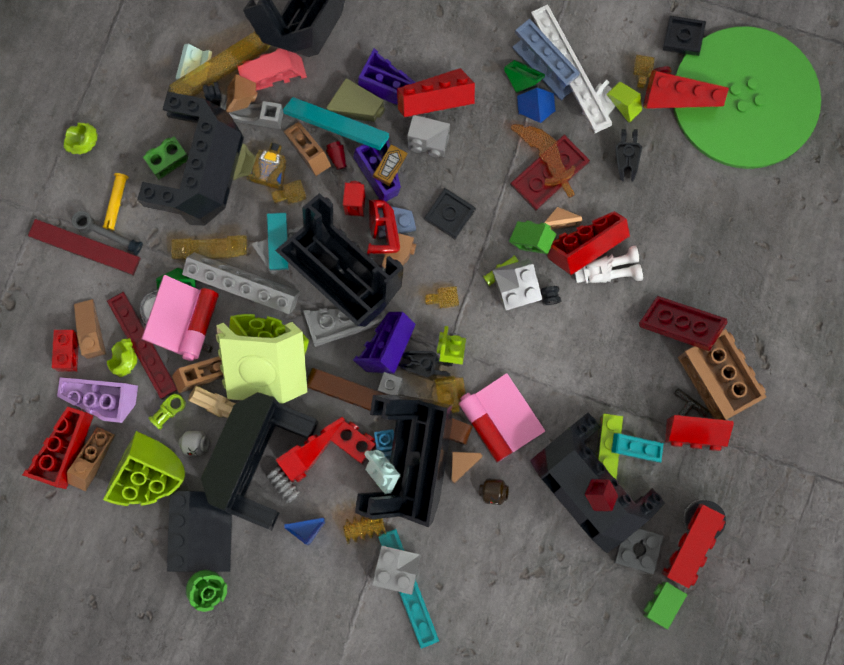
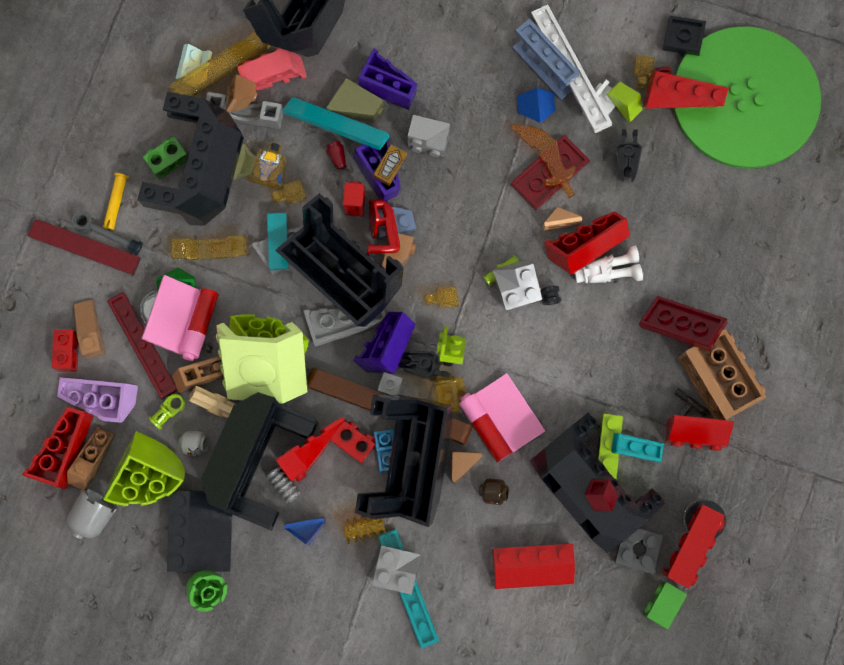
(80, 138): lime hair -> none
(89, 514): none -> light grey cylinder
(123, 358): lime hair -> none
(212, 91): black wheel -> none
(241, 283): light grey brick -> none
(307, 148): medium nougat slope -> none
(381, 470): light aqua bracket -> none
(436, 93): red wedge -> none
(450, 213): black tile -> none
(522, 75): green slope -> none
(532, 237): bright green brick -> none
(533, 566): none -> red slope

